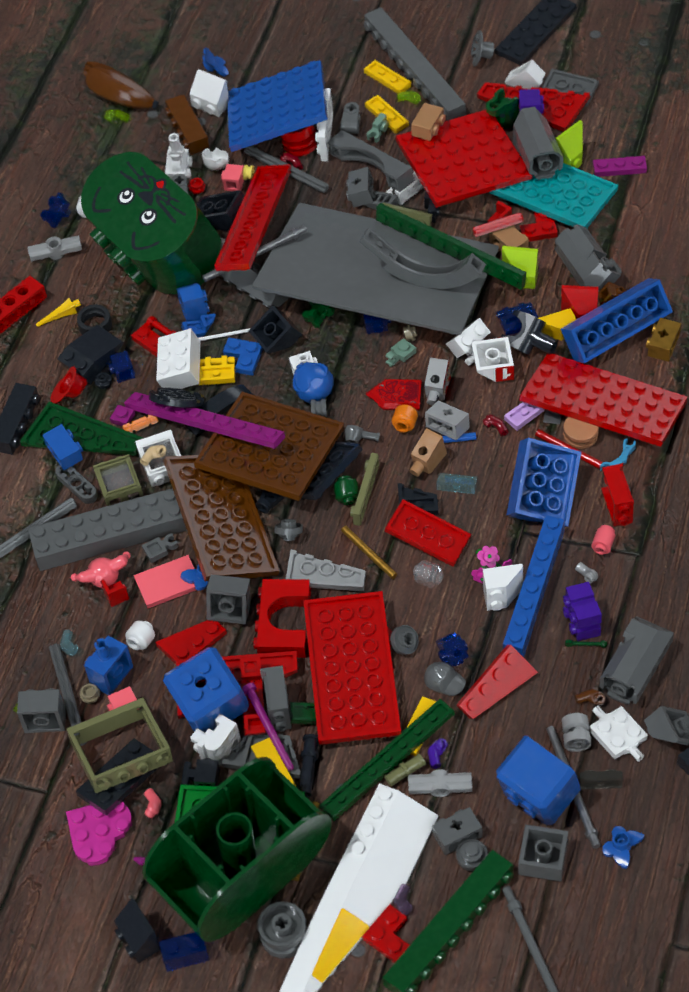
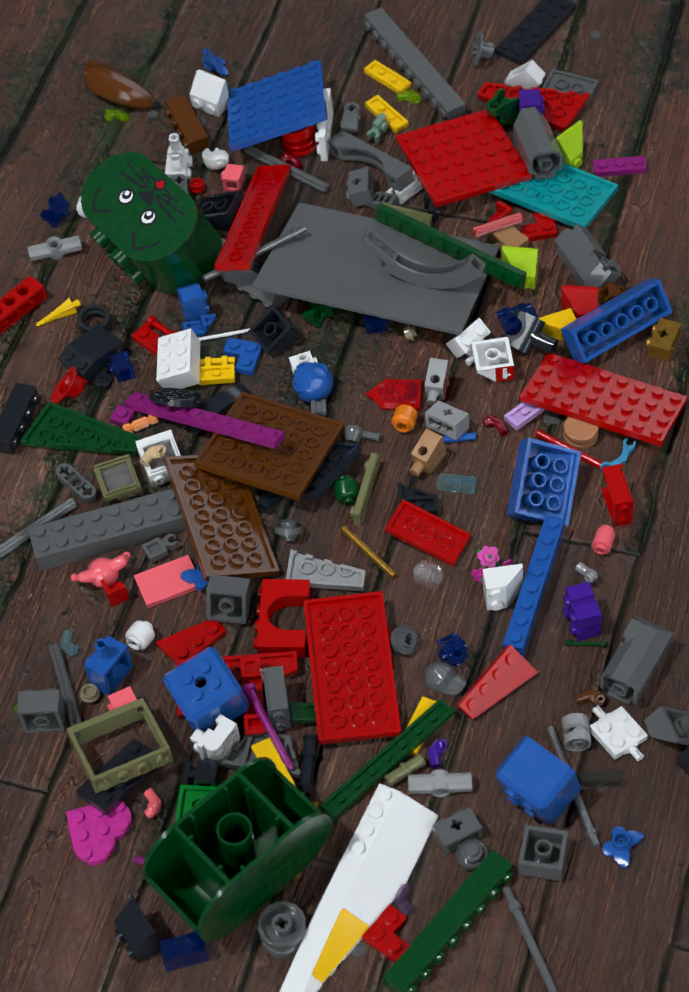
(62, 446): blue brick -> none
(248, 172): light yellow bush -> none
(401, 351): sand green plate -> none
(427, 121): medium nougat brick -> none

